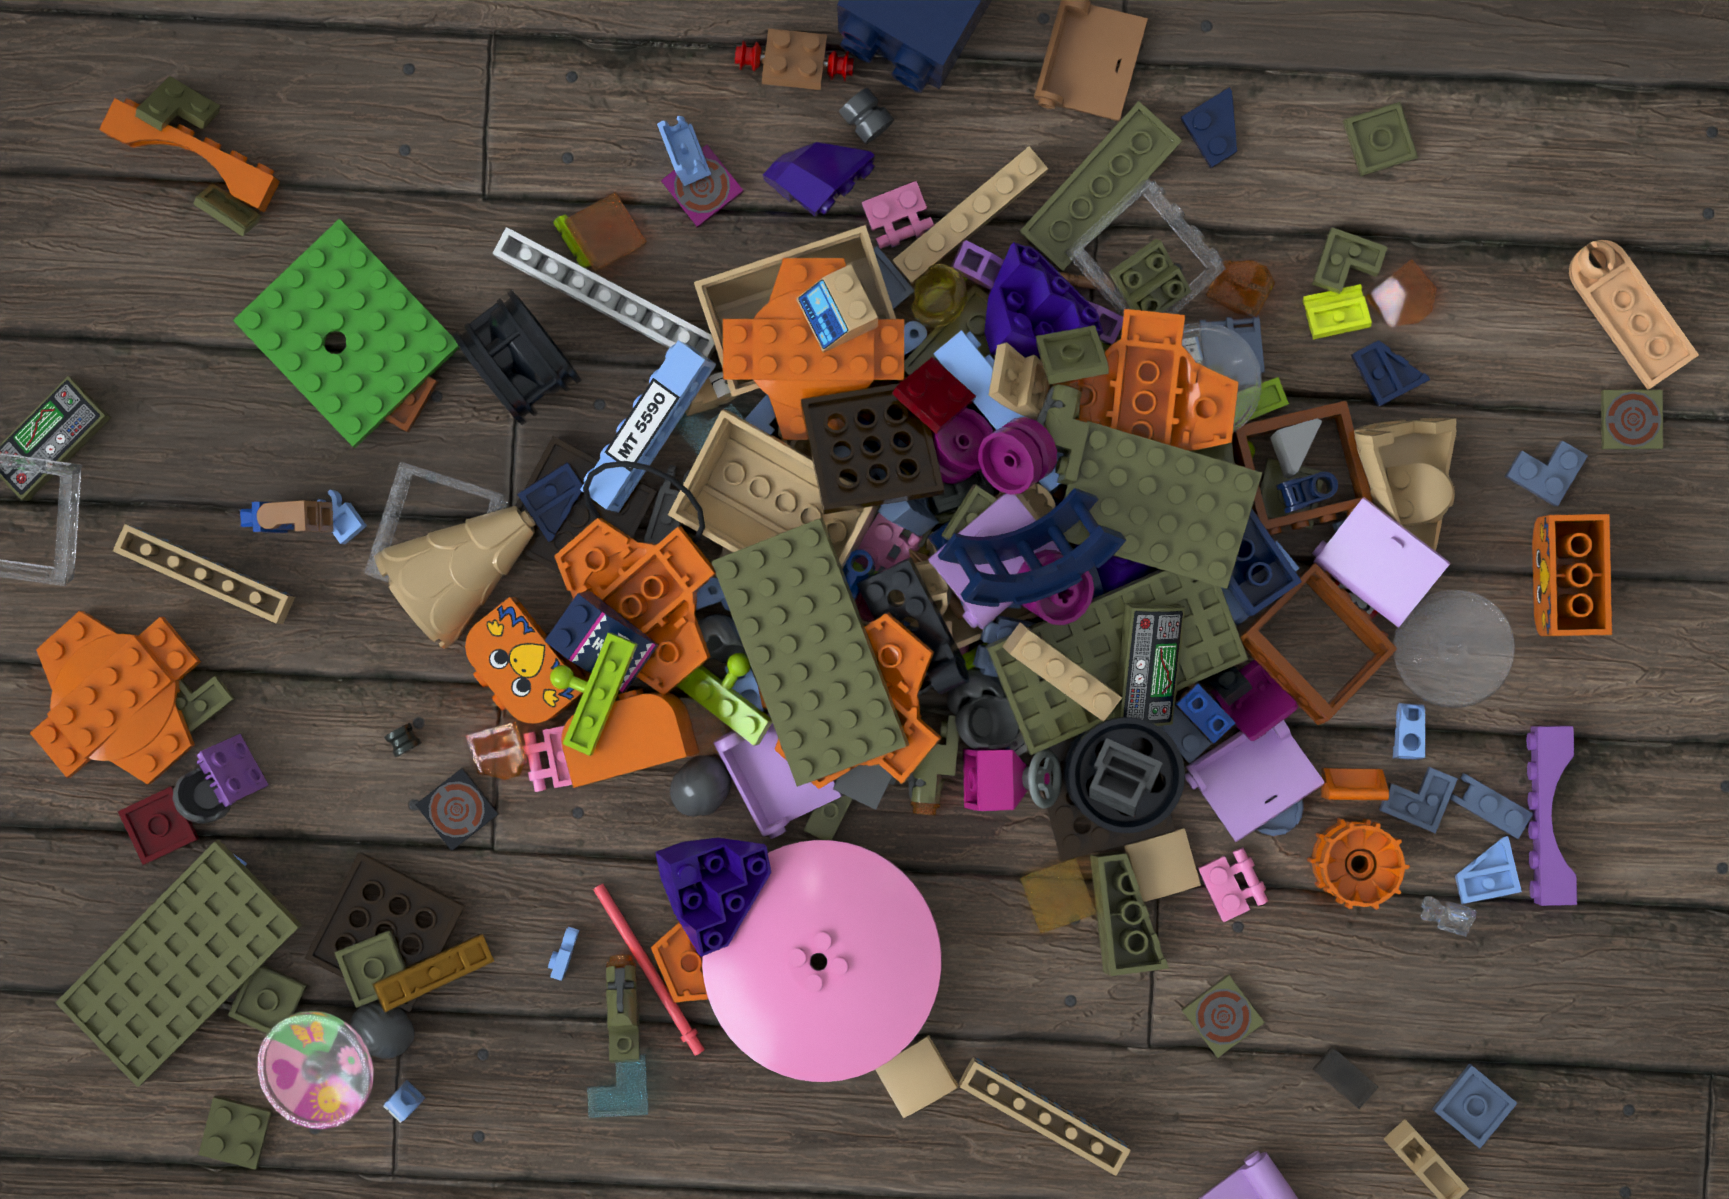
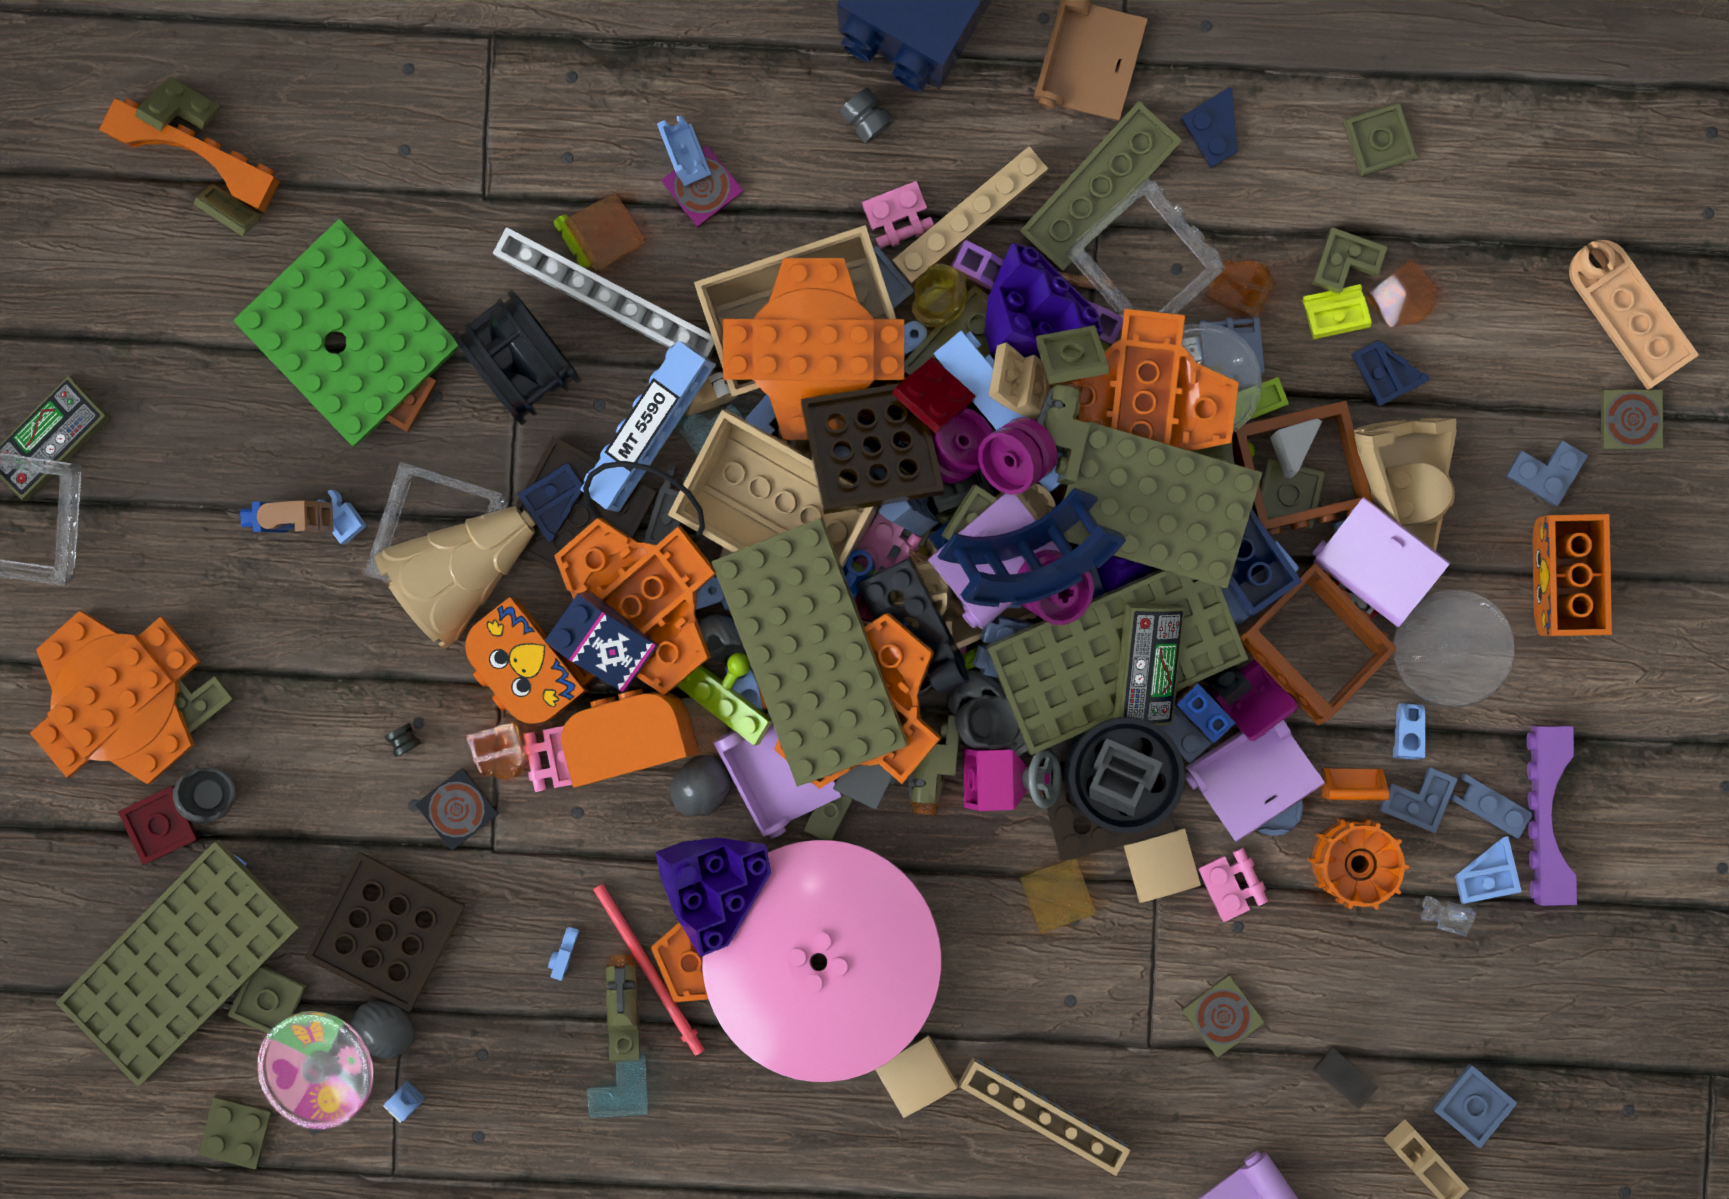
(204, 573): tan brick -> none
(232, 770): medium lavender hinge -> none
(368, 963): olive tile -> none
(433, 972): pearl gold plate -> none
(598, 692): lime plate -> none
(794, 59): medium nougat plate -> none
(818, 174): dark purple brick -> none
(837, 309): slope -> none
(1061, 672): tan arch -> none
(1123, 919): olive wedge -> none
(1150, 279): olive slope -> none
(1302, 491): dark blue piece -> none

